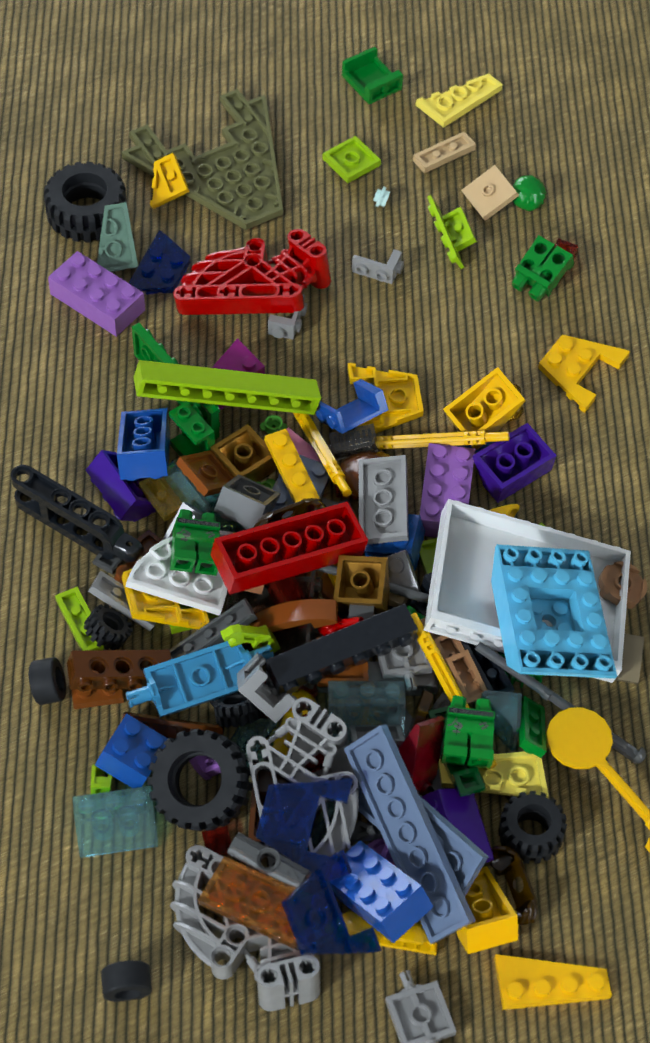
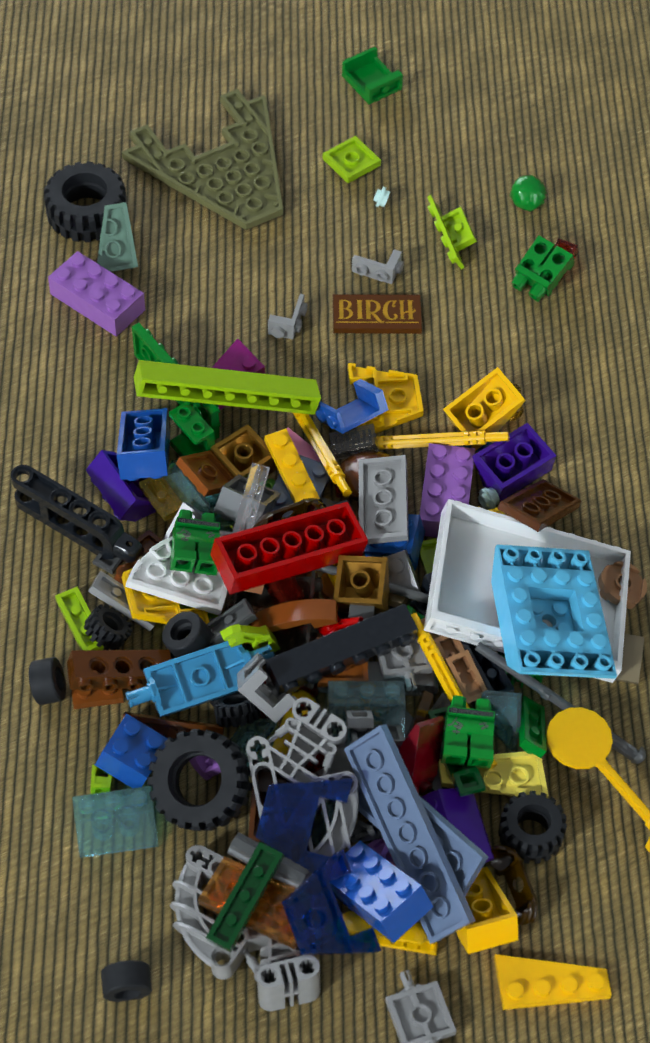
(161, 266): clear blue wing -> none
(167, 181): yellow wing -> none
(182, 625): none -> black tyre
(217, 840): clear red tile -> none
(245, 897): none -> dark green plate
(247, 284): red beam -> none
(251, 497): none -> clear tile
(273, 421): bright green plate -> none
(359, 719): none -> light grey plate
(377, 314): none -> reddish brown tile
(444, 152): tan plate -> none
(459, 100): light yellow wing -> none
(488, 498): none -> light aqua plate
(489, 192): tan plate -> none
(539, 505): none -> reddish brown tile
(571, 361): yellow wing -> none

